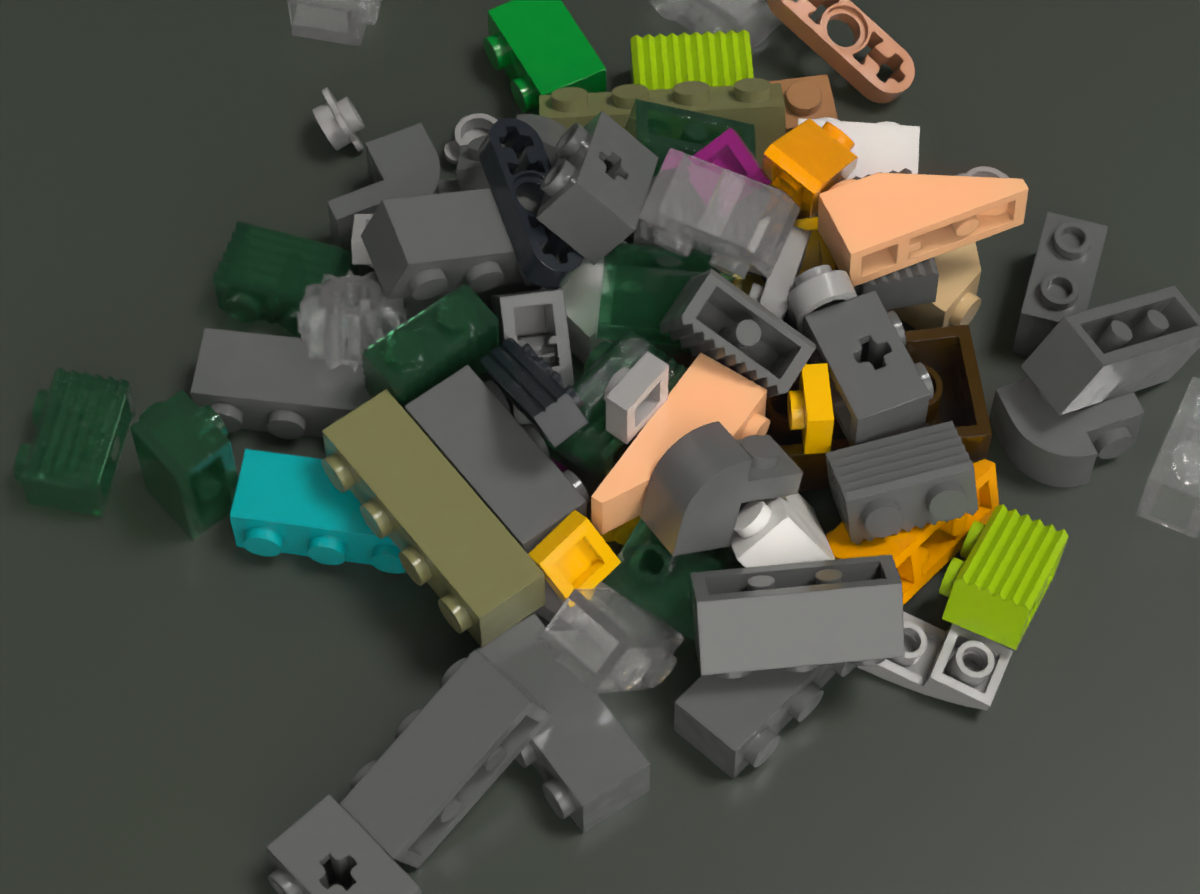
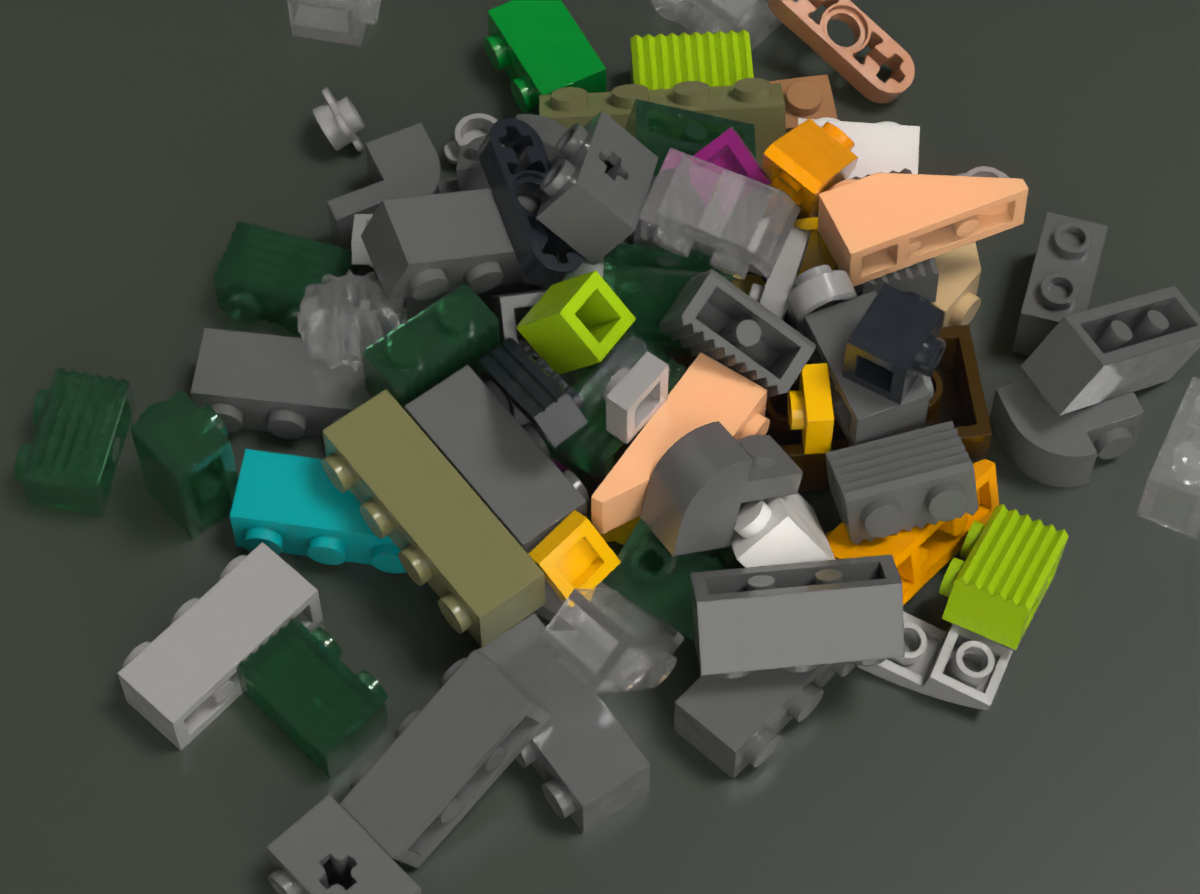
(191, 667): none -> light grey brick
(314, 695): none -> clear green brick
(576, 323): none -> lime brick
(894, 344): none -> black brick

